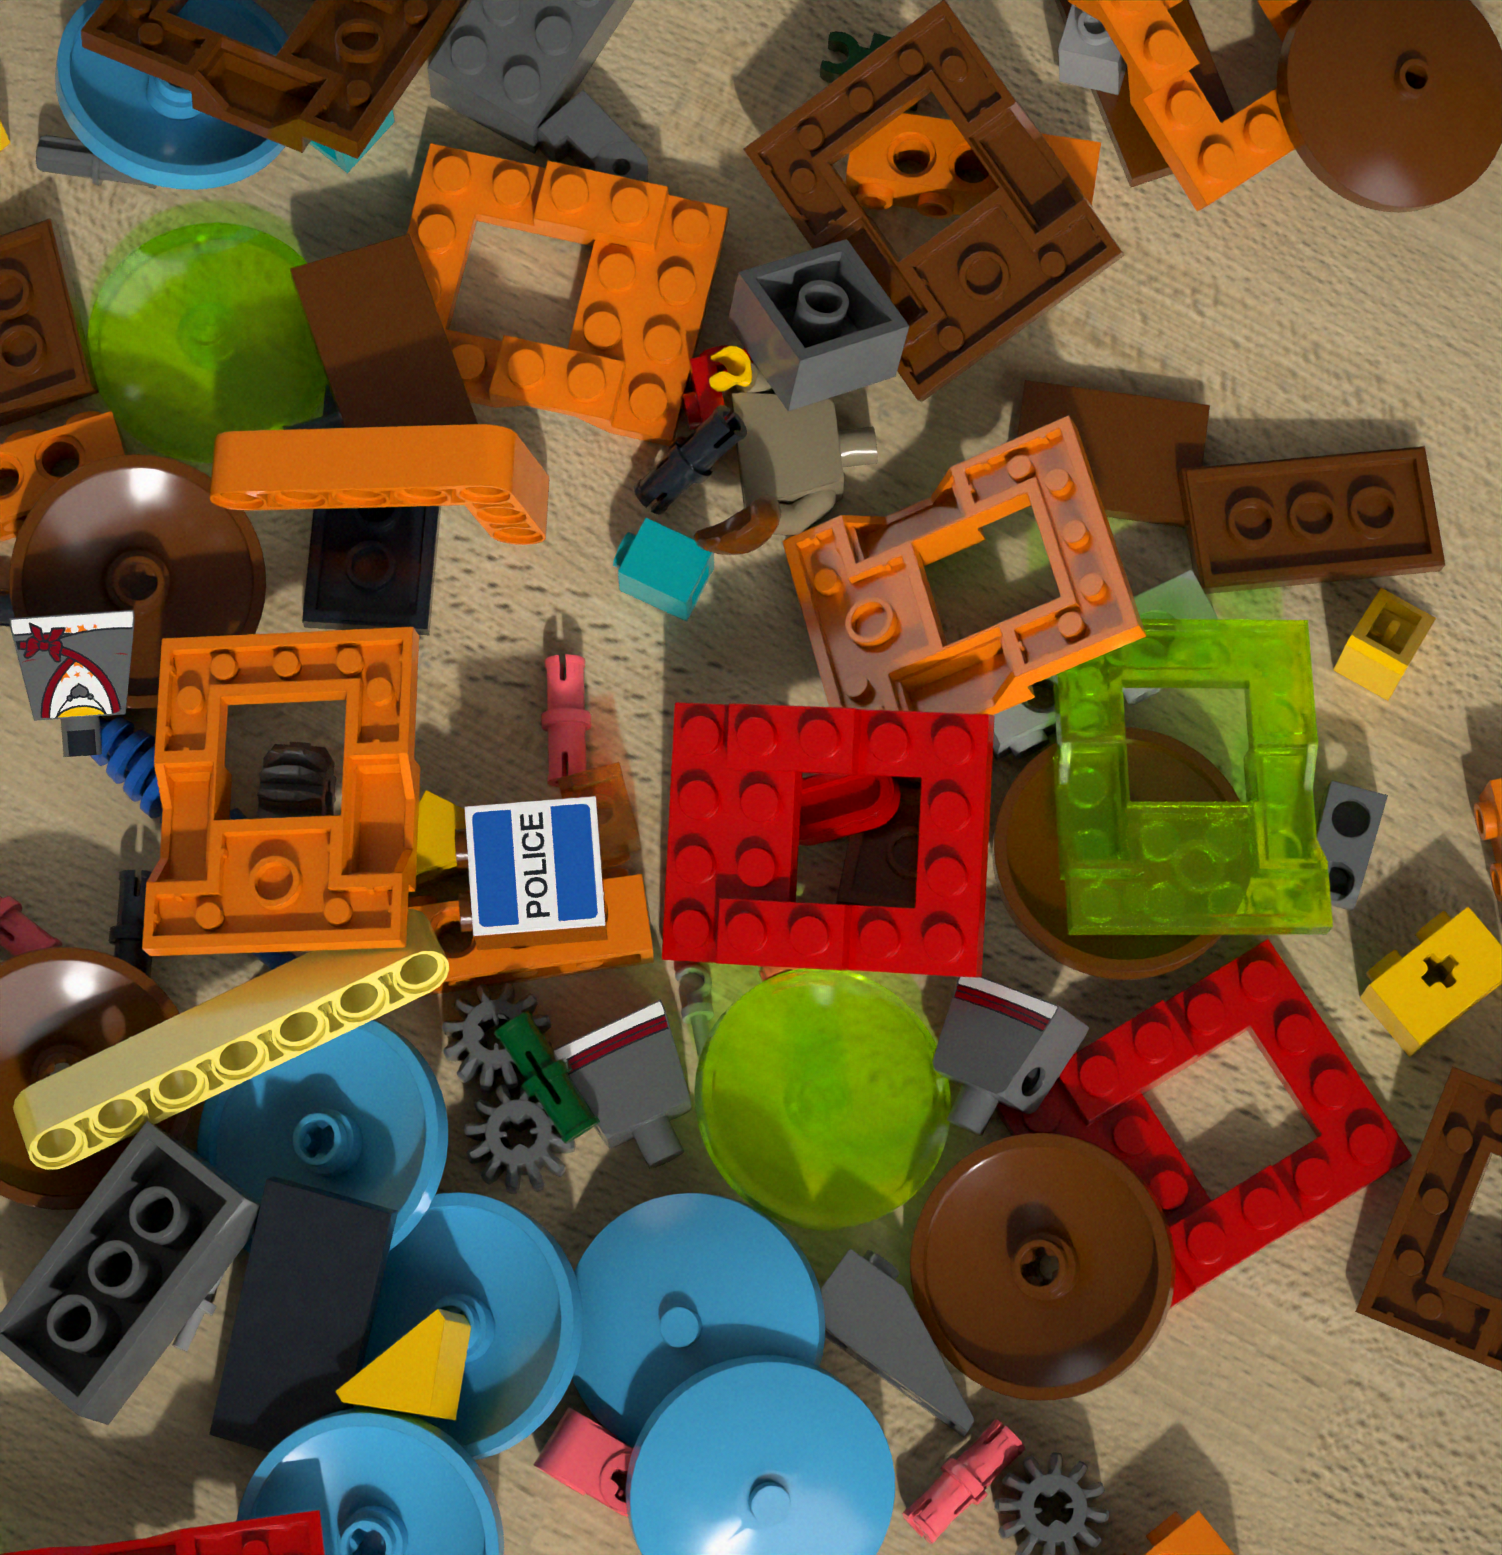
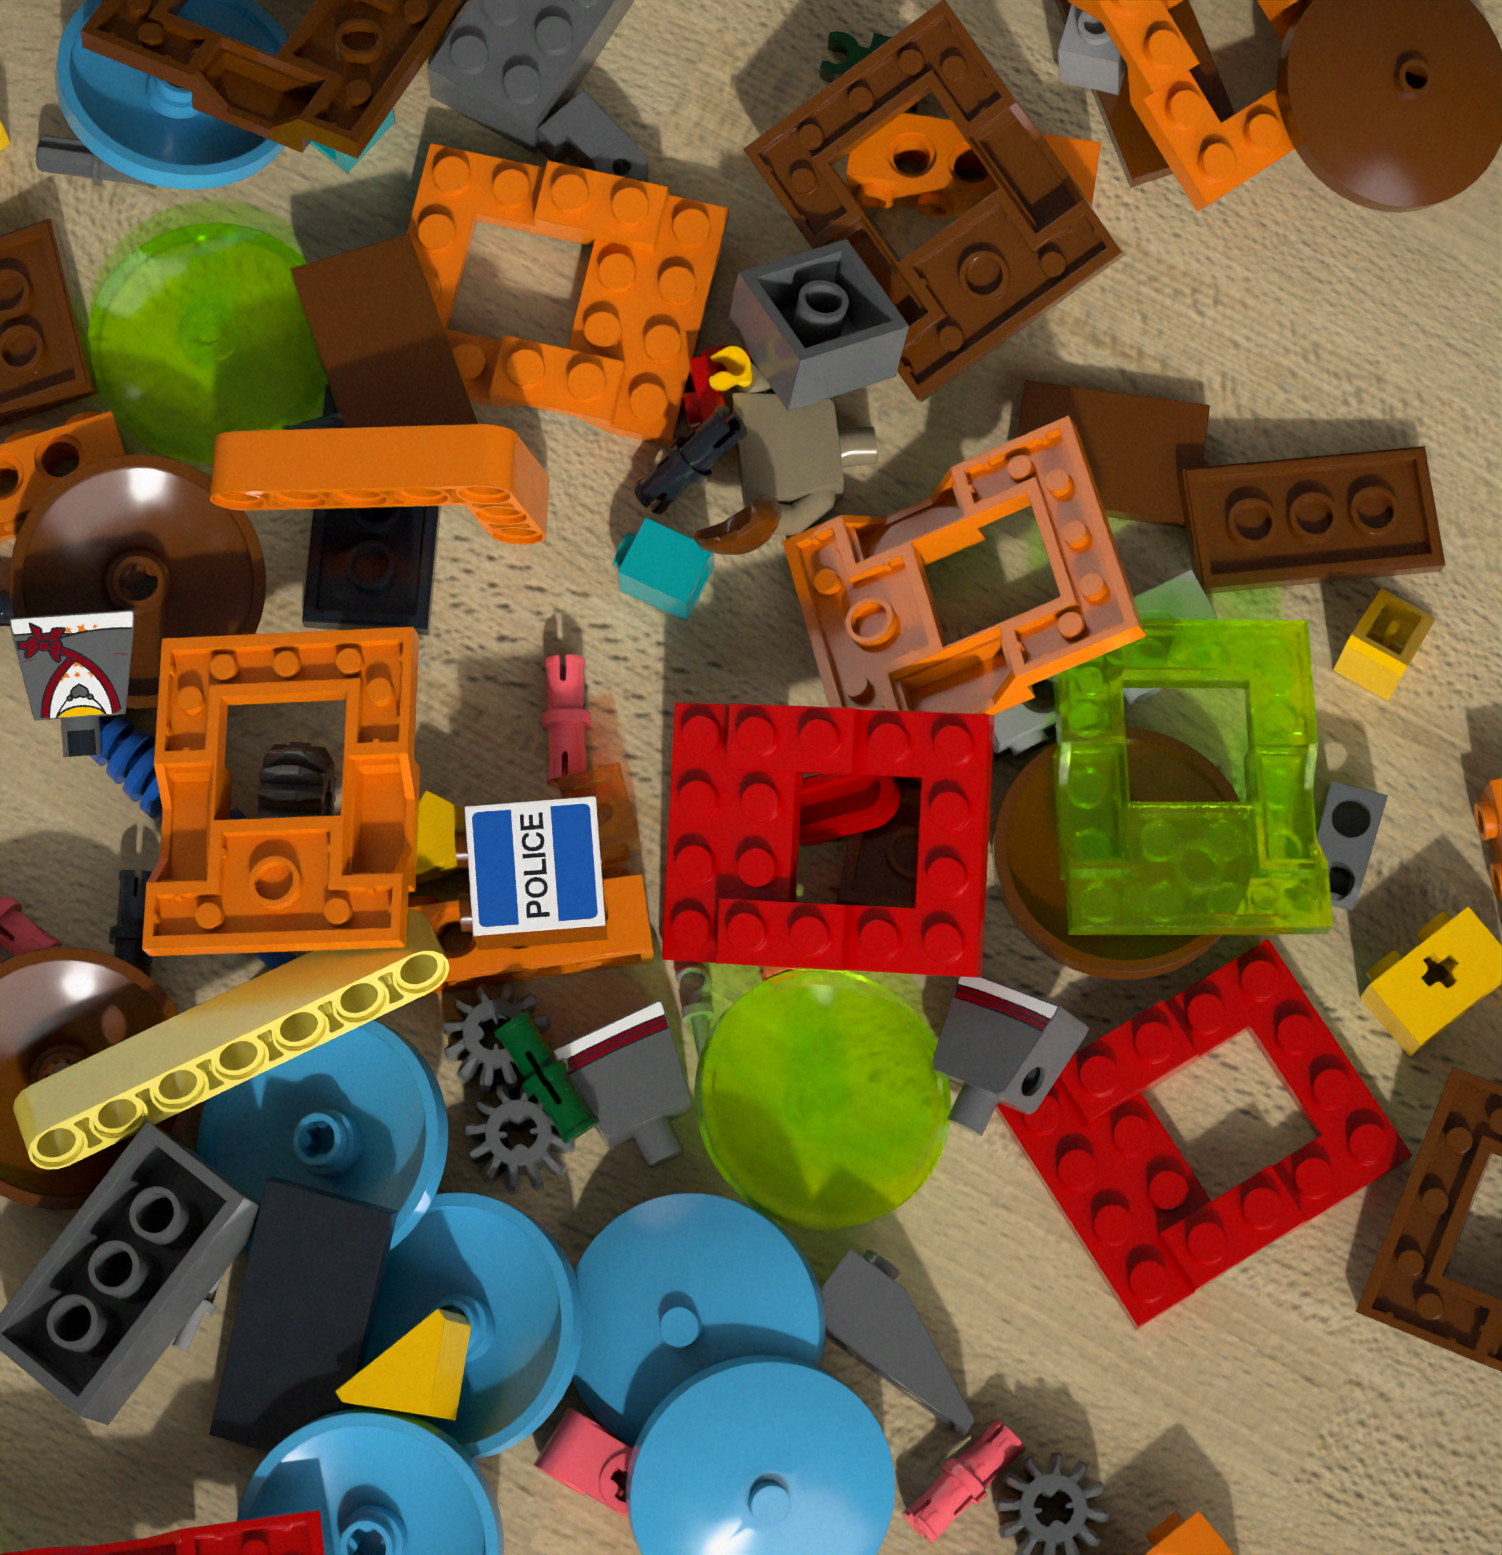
(982, 1276): reddish brown dish -> none

